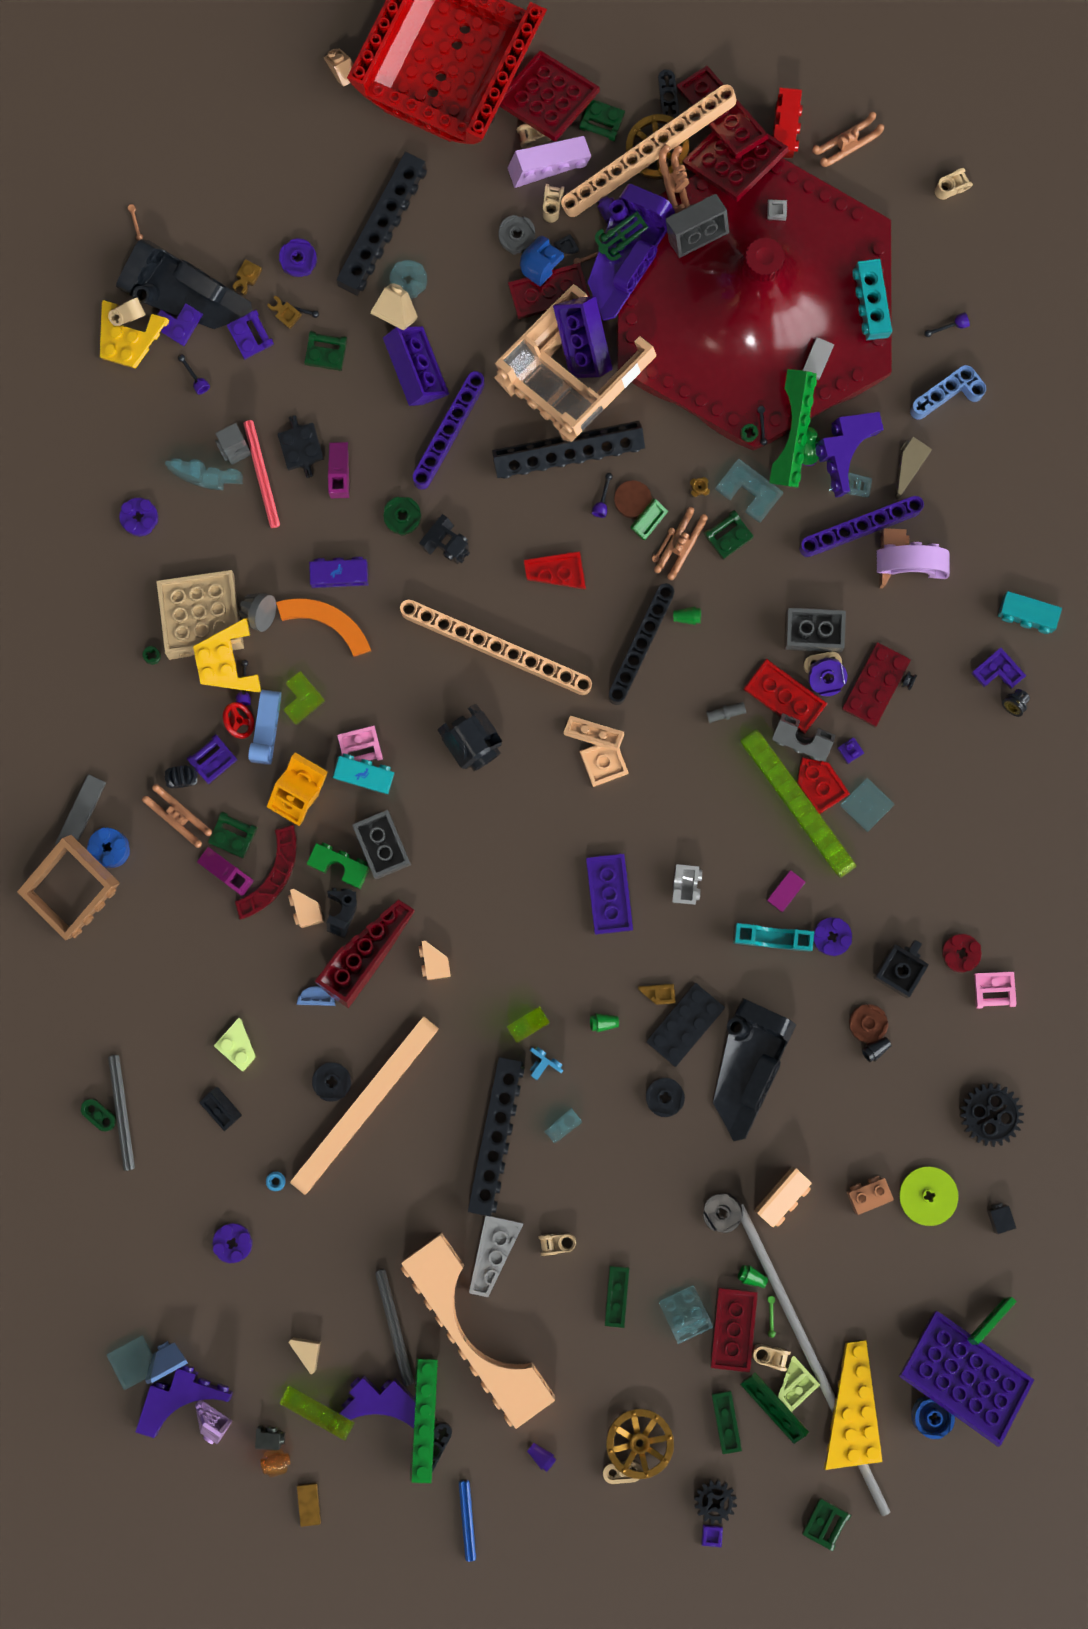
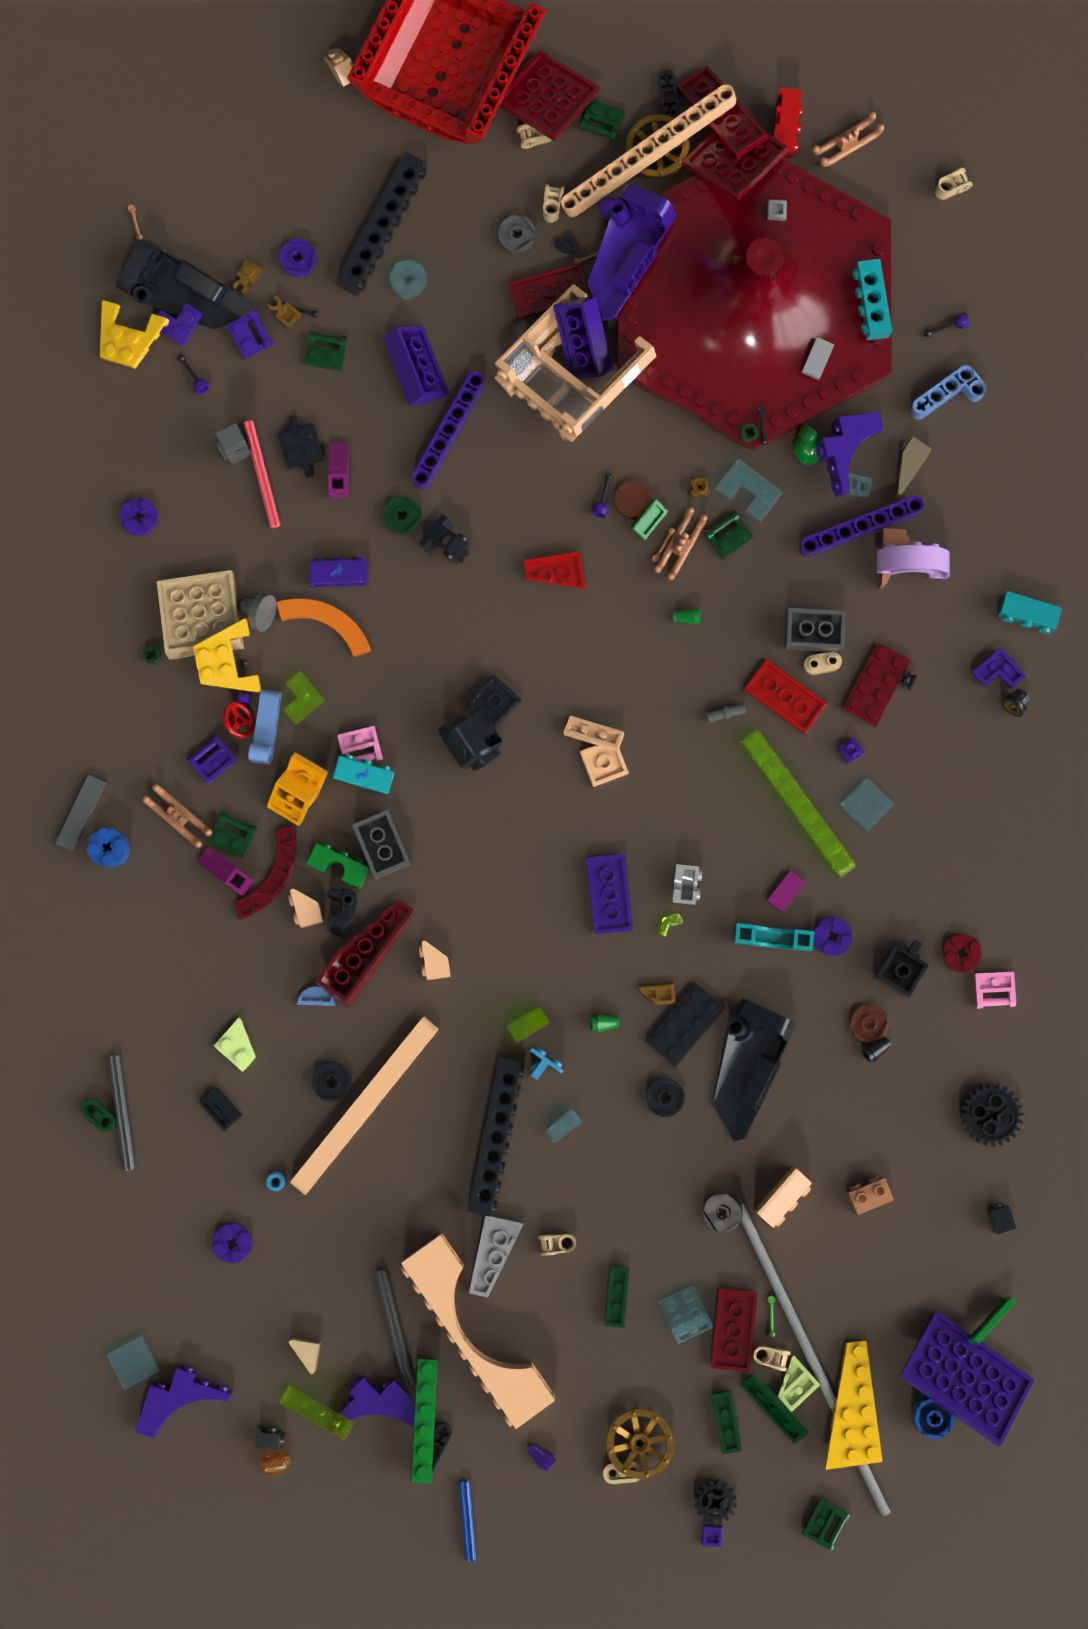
(109, 882): medium nougat window -> none
(126, 312): tan piece -> none
(165, 1361): medium blue slope -> none
(180, 776): black gear -> none
(196, 474): clear light blue slope -> none
(211, 1422): lavender wedge -> none
(308, 1504): pearl gold tile -> none
(395, 307): tan slope -> none
(489, 640): light nougat beam -> none
(495, 700): none -> black plate
(539, 260): blue brick -> none
(548, 160): lavender wedge -> none
(558, 446): black brick -> none
(603, 248): dark green piece -> none
(644, 635): black beam -> none
(669, 921): none -> clear neon green arm
(677, 180): nougat piece -> none
(697, 225): dark grey brick -> none
(751, 1276): green cone -> none
(800, 391): green arch -> none
(815, 746): dark grey arch -> none
(820, 784): red tile -> none
(835, 683): dark purple plate -> none
(915, 1188): lime piece -> none

